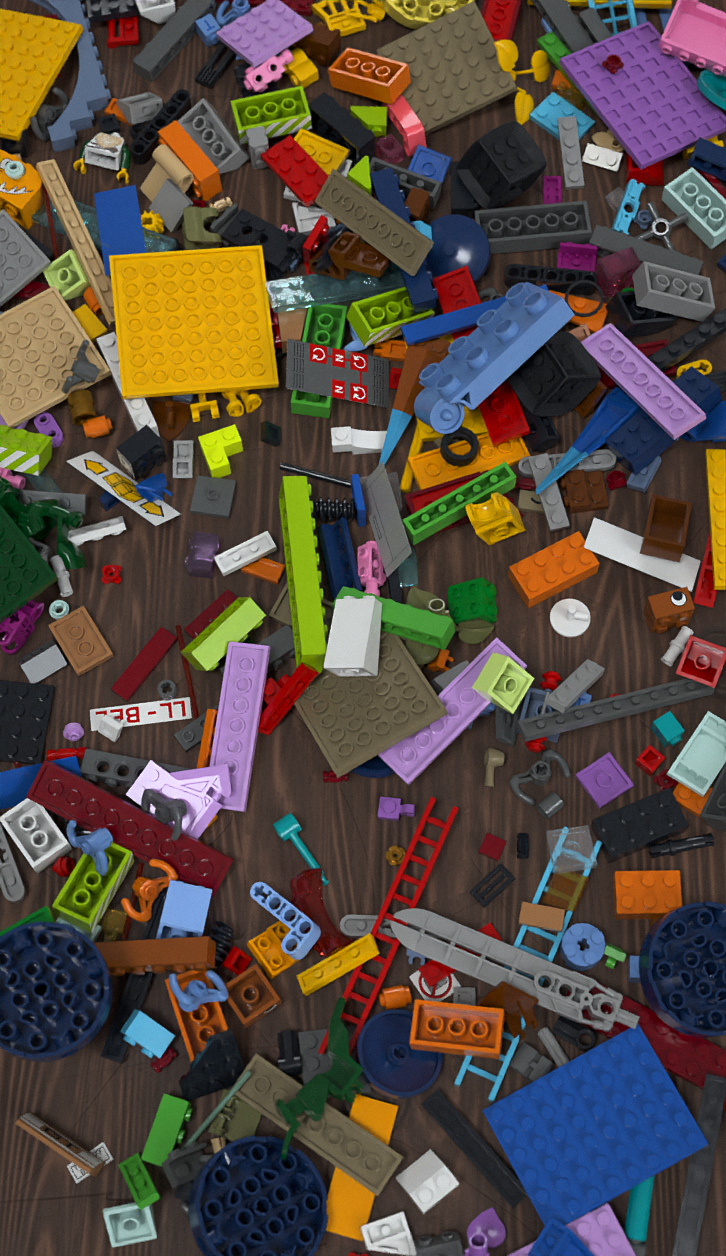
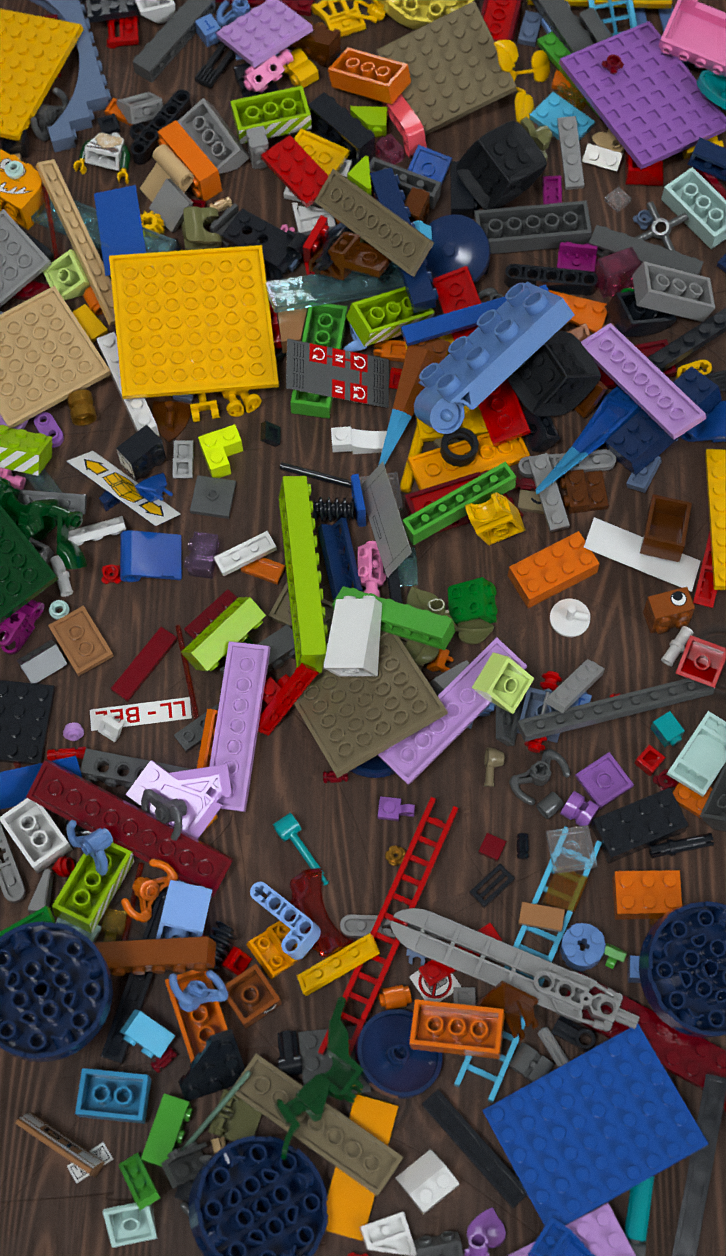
(43, 892): none -> light grey slope
(81, 369): dark grey piece -> none
(97, 426): orange brick -> none
(113, 1096): none -> dark azure brick
(149, 556): none -> blue door
(169, 695): dark grey bush -> none
(530, 28): none -> sand blue plate
(540, 135): none -> olive plant
(579, 809): none -> medium lavender wheel
(590, 283): black piece -> none
(616, 480): dark red plate -> none
(631, 197): medium azure piece -> none

